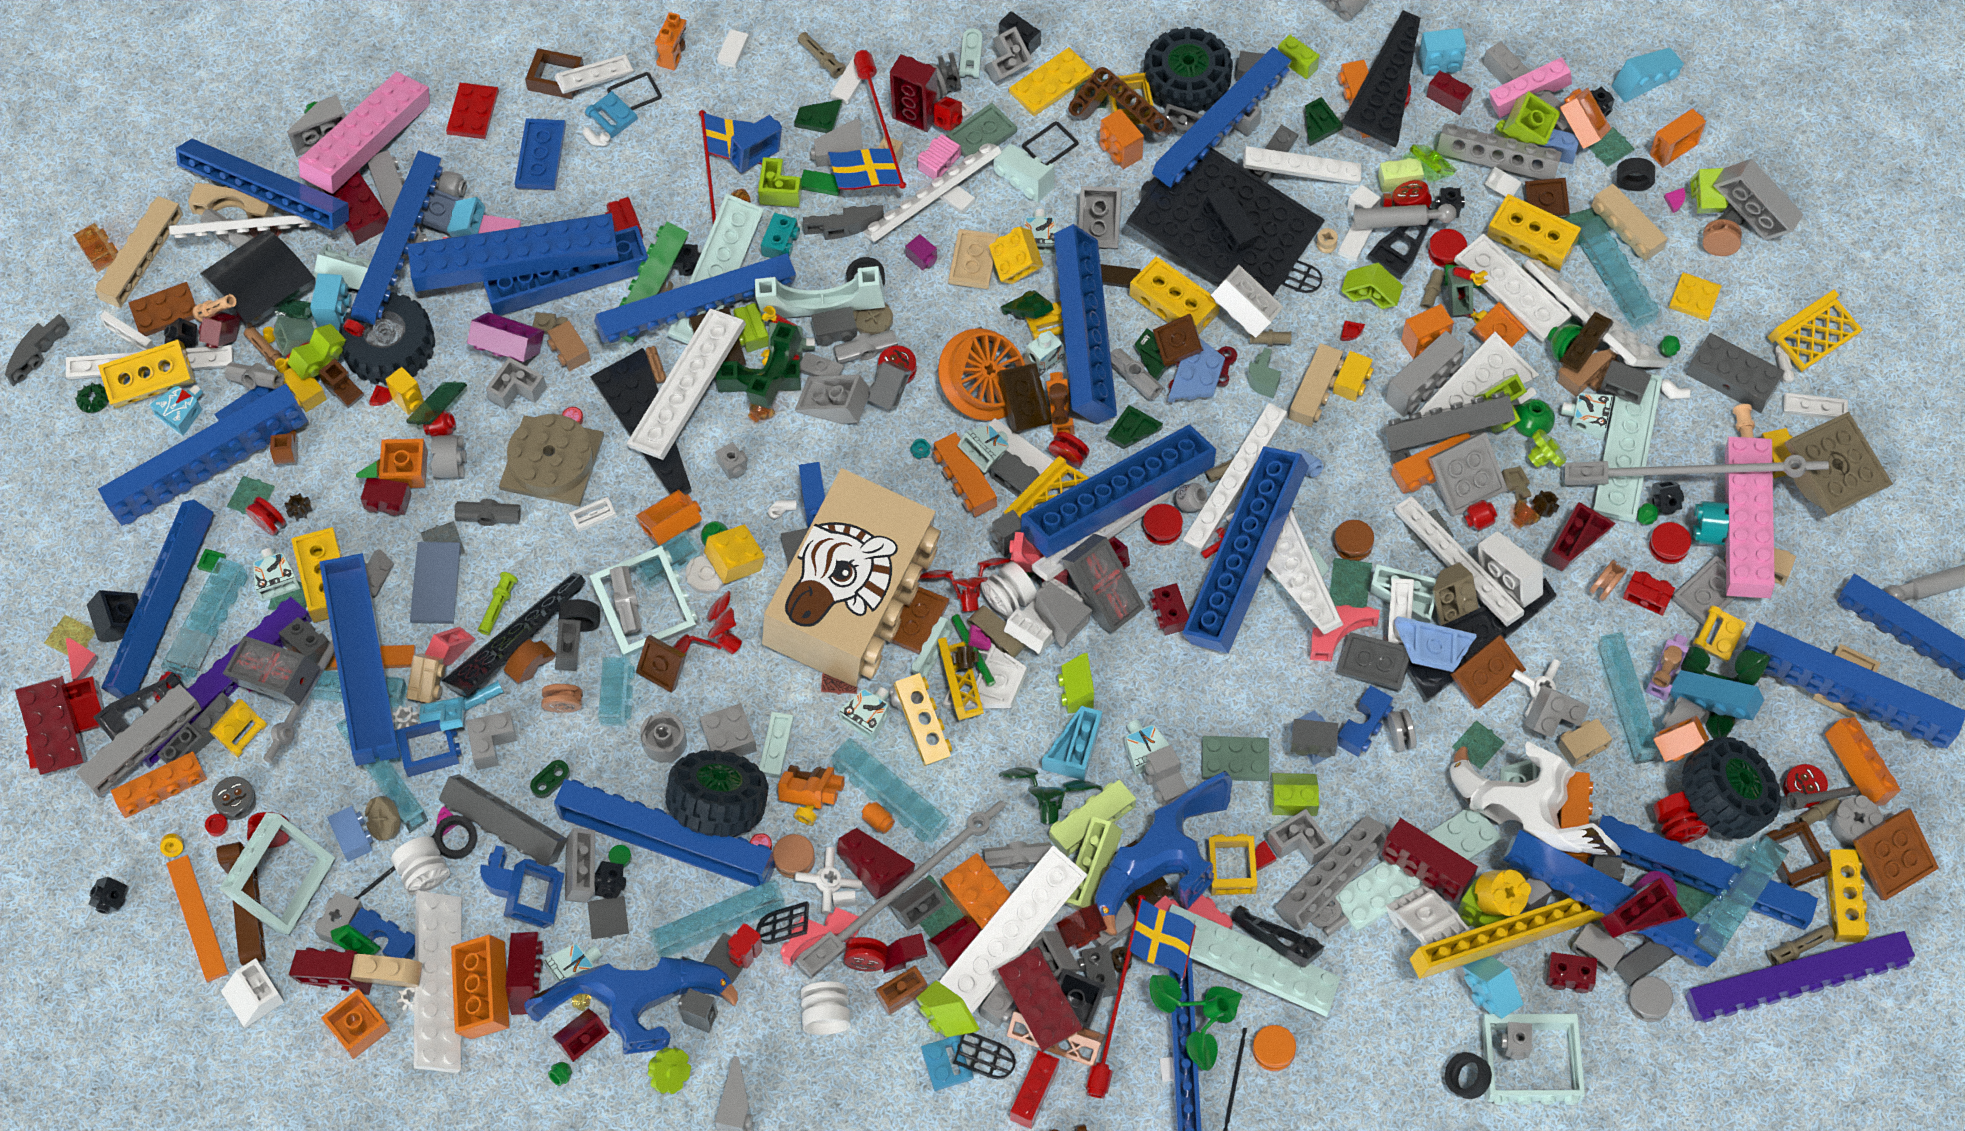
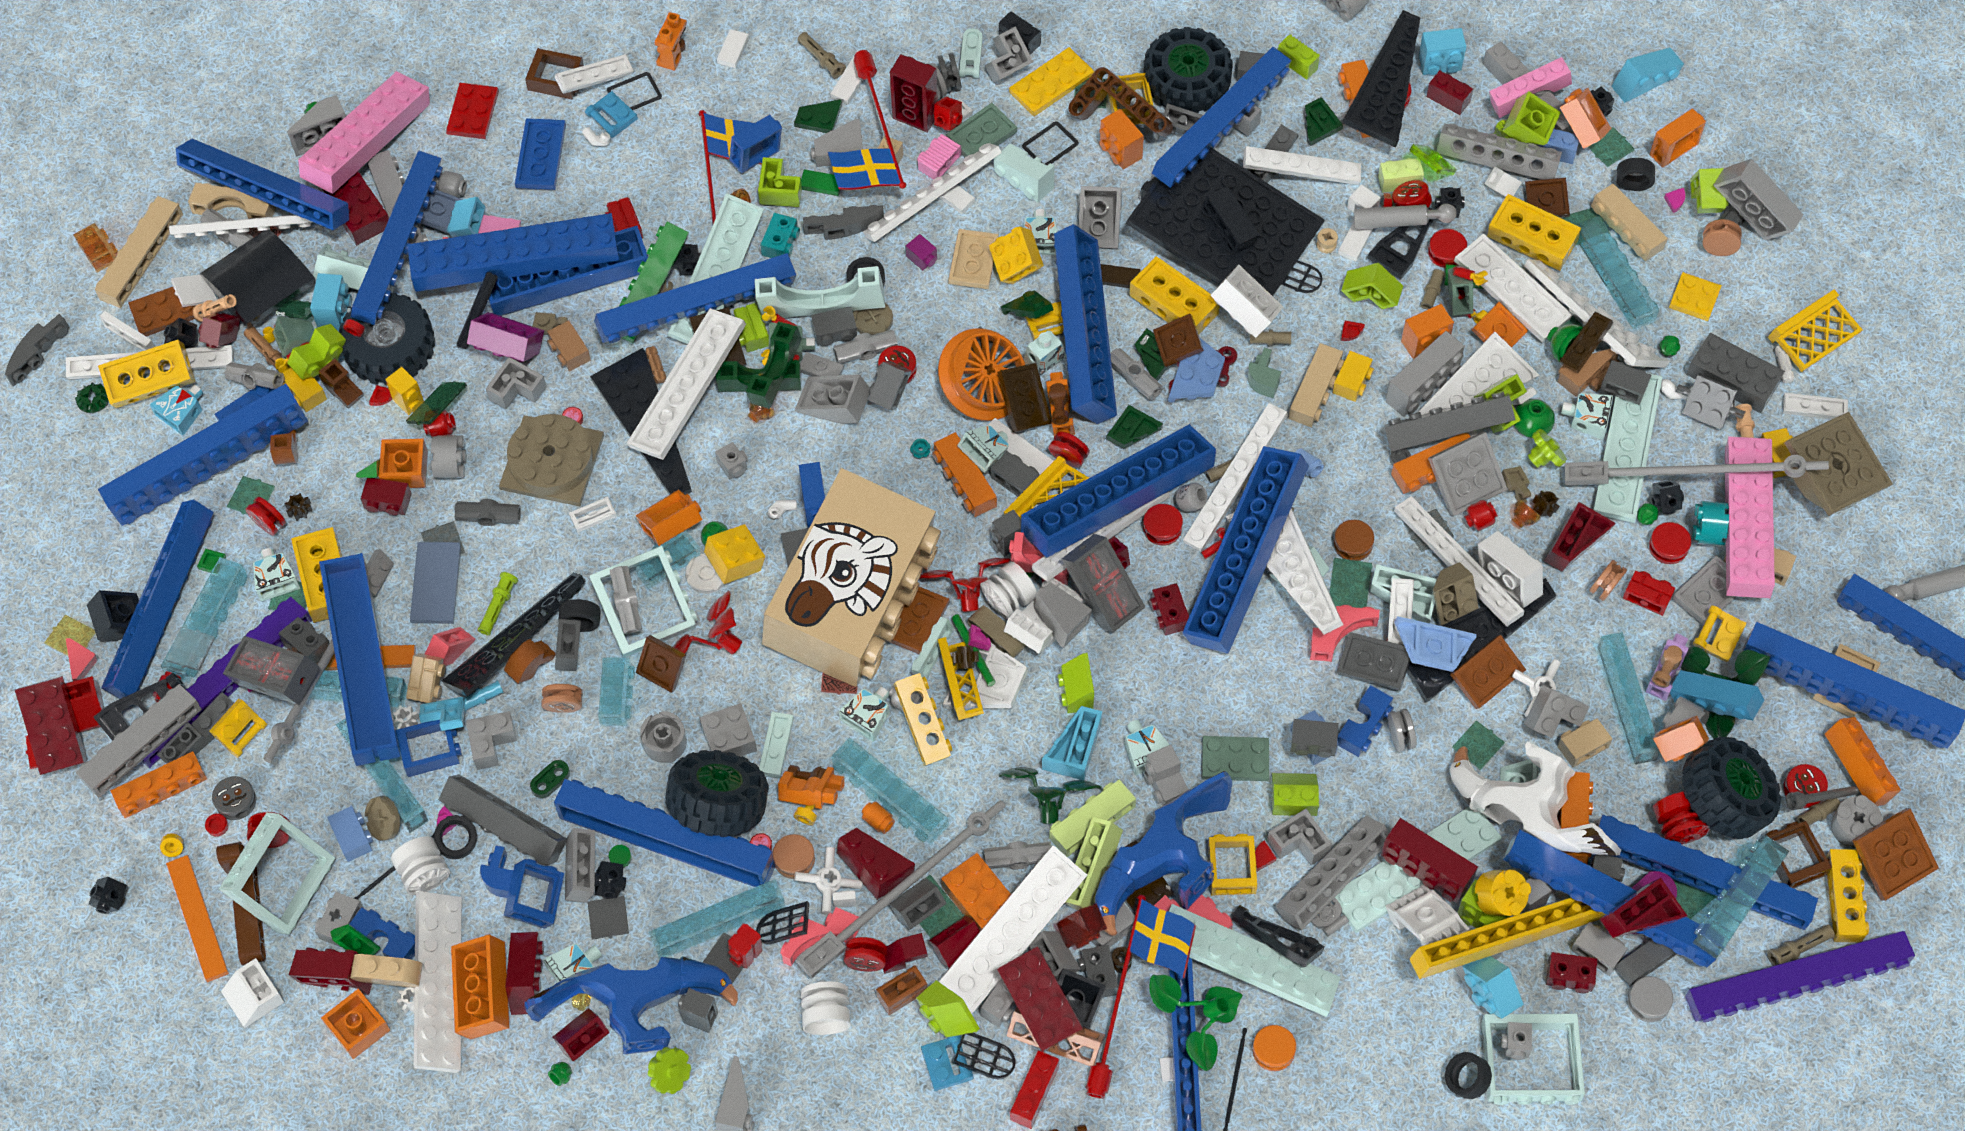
(192, 290): none -> white piece
(477, 307): none -> black axle
(1710, 401): none -> plate

